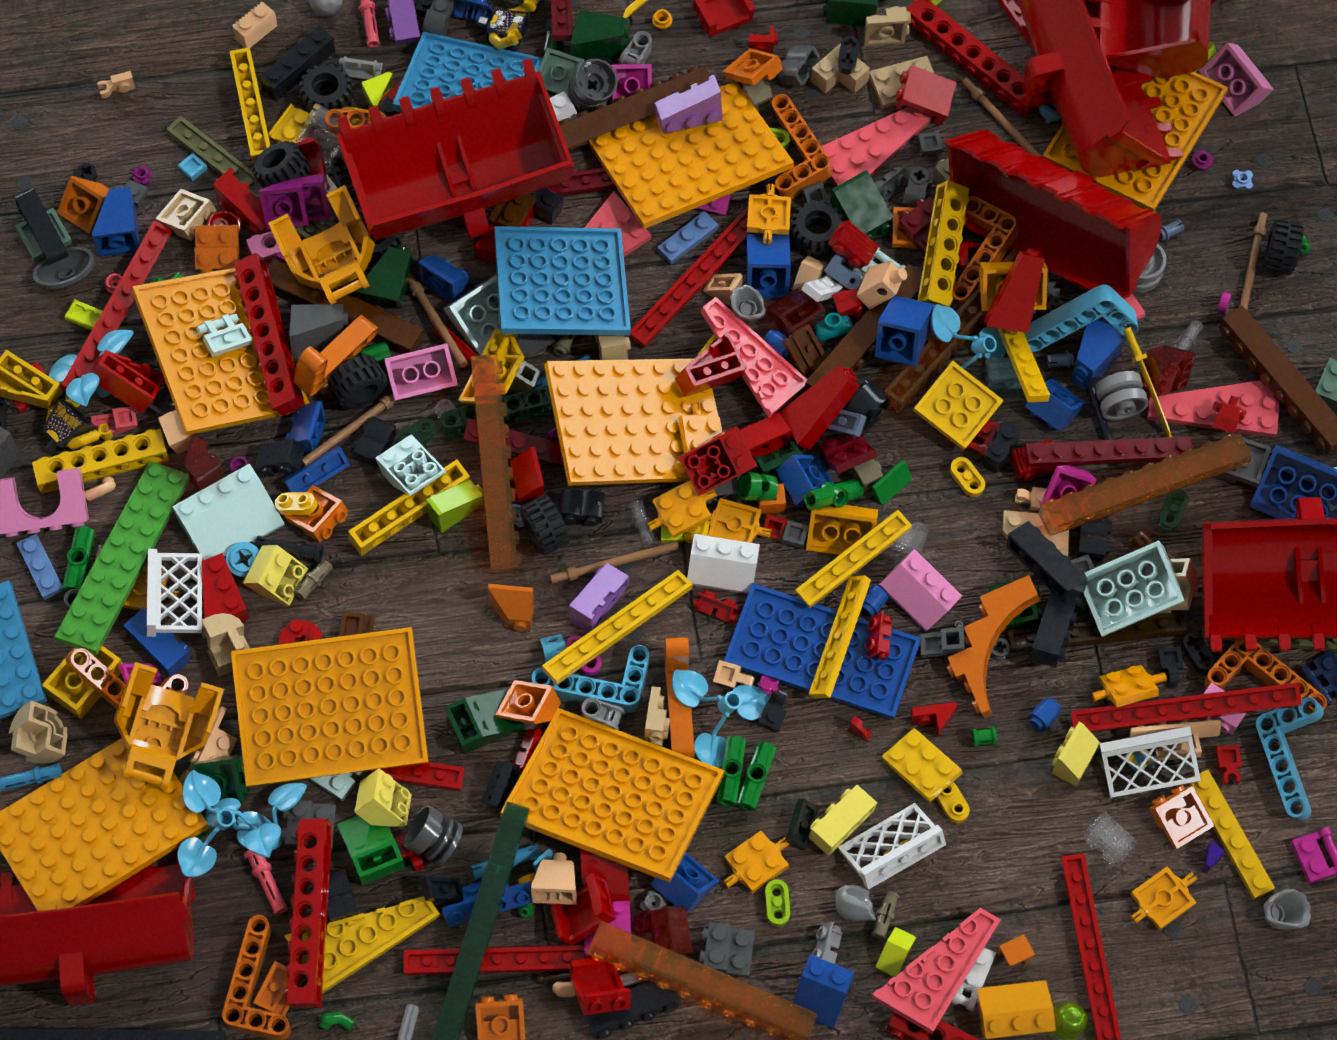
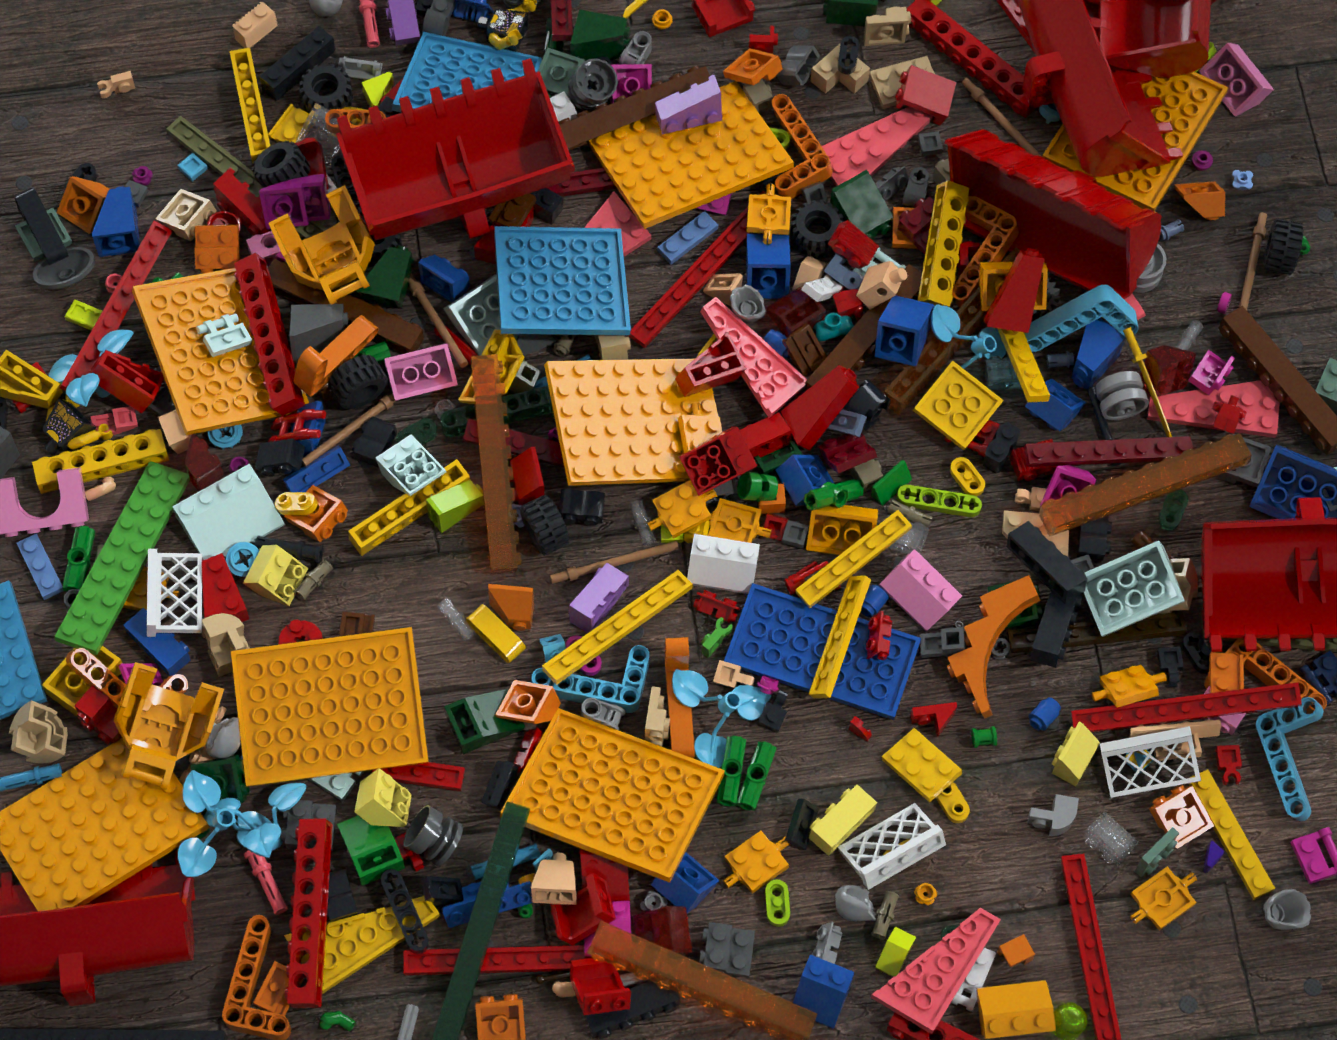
(98, 714): none -> red brick
(216, 438): none -> medium azure gear
(224, 738): none -> light grey hair
(284, 422): none -> red piece
(404, 911): none -> black beam
(456, 619): none -> clear pin
(495, 633): none -> yellow beam
(712, 641): none -> bright green plate
(797, 579): none -> red plant
(910, 513): none -> dark tan pin
(929, 889): none -> light orange plate
(939, 497): none -> lime beam
(1059, 819): none -> light grey brick
(1162, 848): none -> sand green plate
(1204, 197): none -> orange slope
(1210, 372): none -> dark pink bracket
(1226, 672): none -> orange plate

